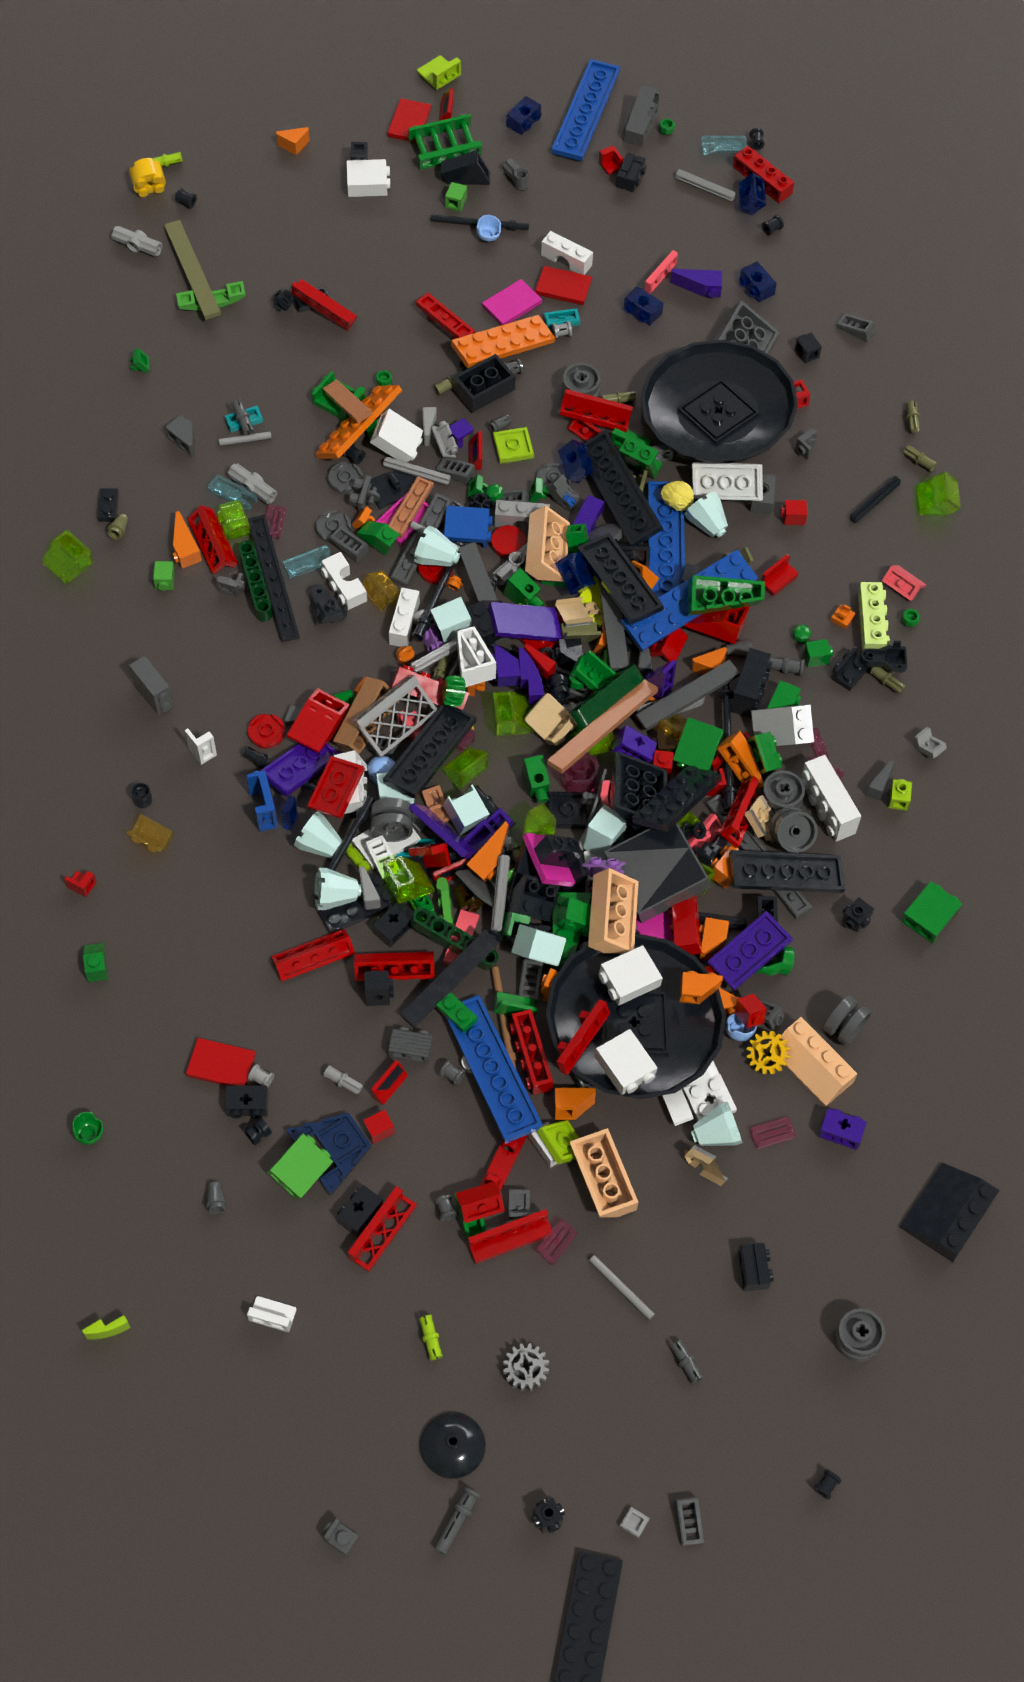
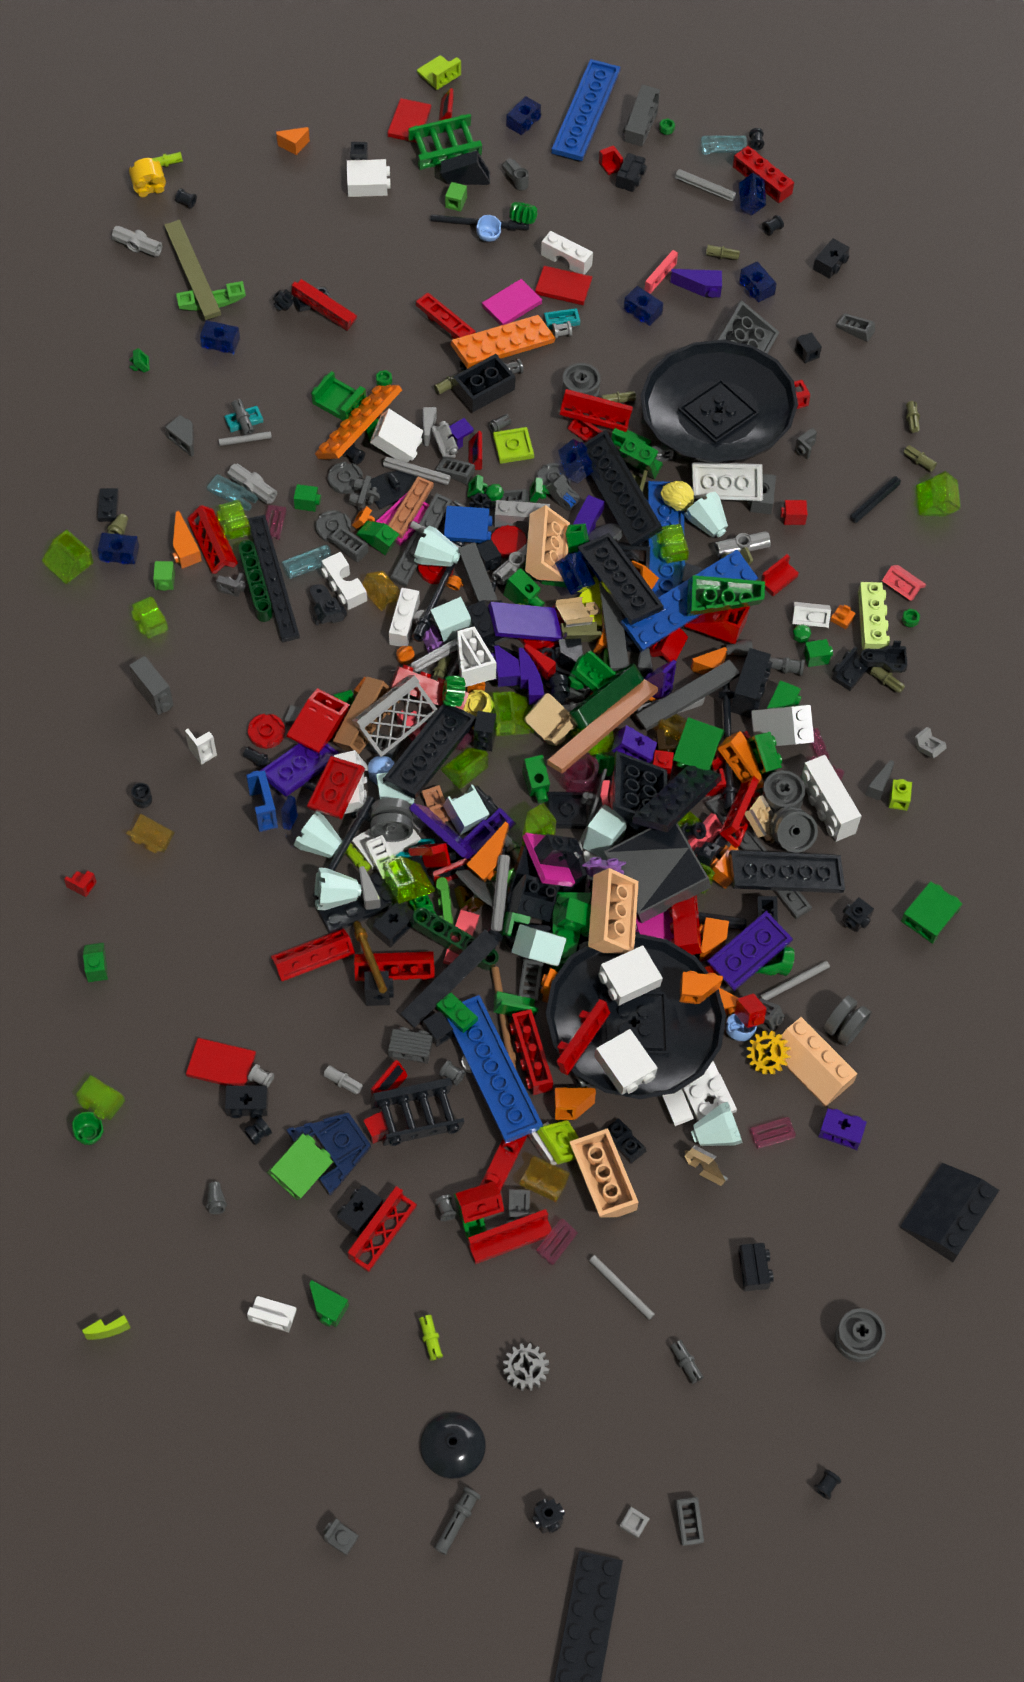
(100, 1098): none -> clear neon green brick
(118, 548): none -> clear blue brick
(150, 617): none -> clear neon green brick
(220, 337): none -> clear blue brick
(306, 498): none -> green brick
(328, 1304): none -> green slope
(347, 401): nougat tile -> none
(361, 936): none -> pearl gold bar
(421, 1093): none -> black fence
(439, 1028): none -> black panel
(478, 701): none -> light yellow hair
(484, 731): none -> black brick
(490, 555): none -> black brick
(523, 212): none -> green gear
(545, 1179): none -> clear yellow bracket
(605, 762): none -> green tile
(625, 1142): none -> black slope
(673, 543): none -> clear neon green brick
(722, 252): none -> olive axle
(753, 542): none -> light grey piece
(795, 981): none -> light grey bar
(811, 614): none -> white panel
(831, 258): none -> black brick

